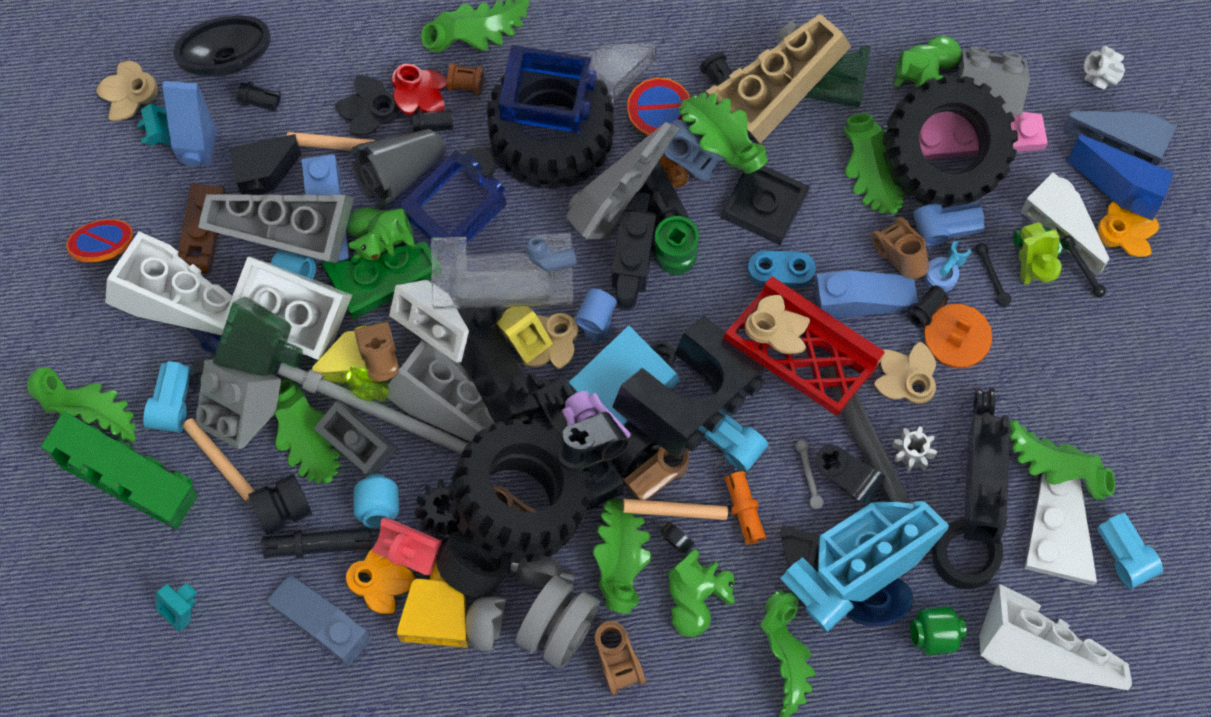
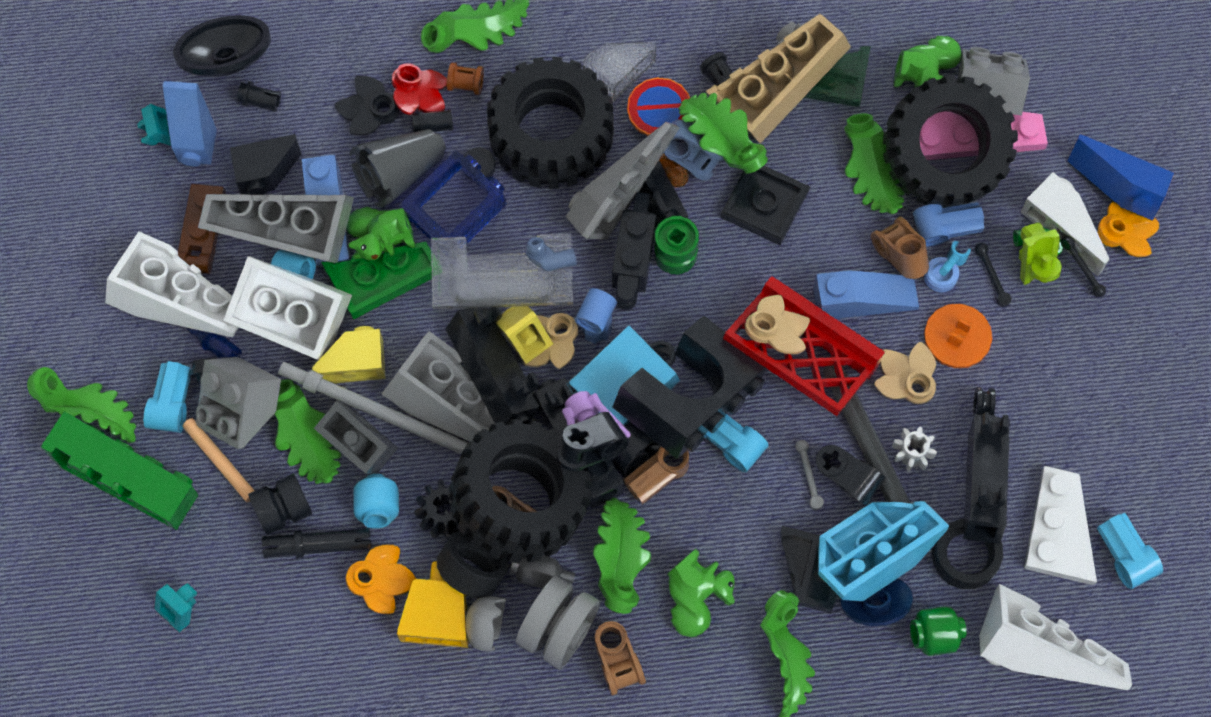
(100, 240): piece -> none
(127, 90): tan plate -> none
(255, 340): clear green torso -> none
(320, 620): sand blue slope -> none
(327, 142): light nougat bar -> none
(364, 387): clear neon green plate -> none
(378, 351): medium nougat piece -> none
(407, 546): coral hips -> none
(438, 327): white slope -> none
(549, 63): clear blue window -> none
(674, 509): light nougat bar -> none
(676, 538): black tile -> none
(745, 508): orange pin -> none
(782, 268): dark azure plate -> none
(818, 597): medium azure piece -> none
(921, 313): black pin -> none
(1062, 462): bright green plant -> none
(1104, 67): white gear -> none
(1129, 132): sand blue slope -> none

